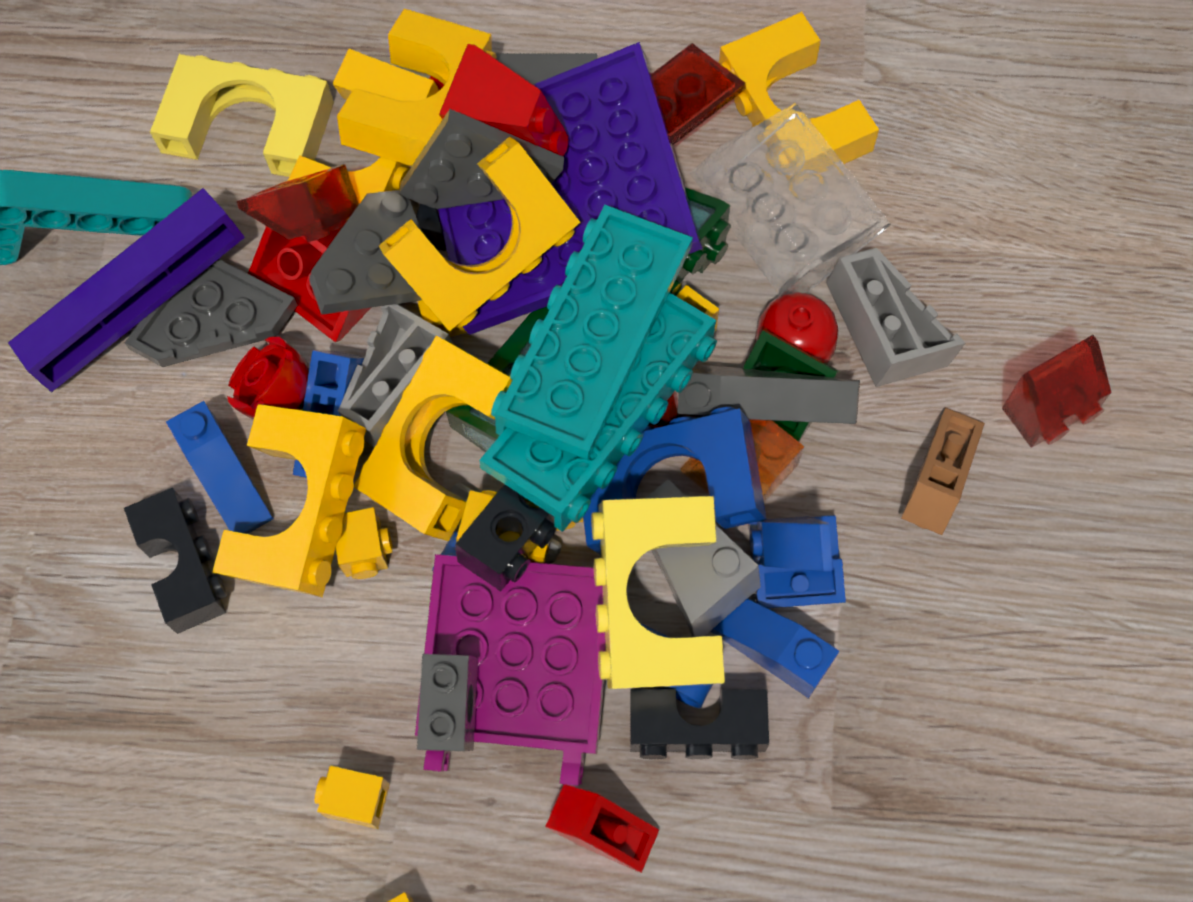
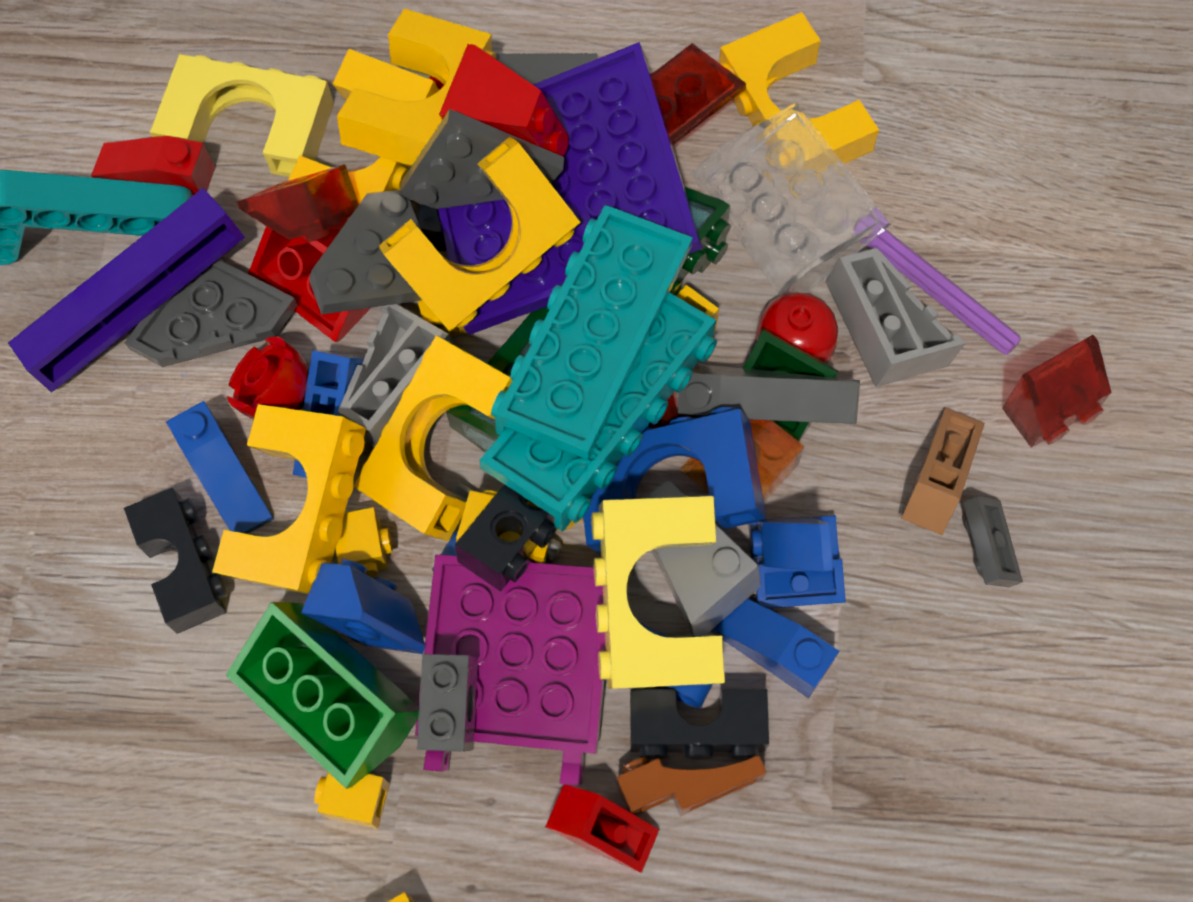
(156, 161): none -> red slope
(323, 693): none -> green slope
(363, 608): none -> blue slope
(651, 784): none -> dark orange slope
(946, 292): none -> medium lavender axle
(992, 541): none -> dark grey plate

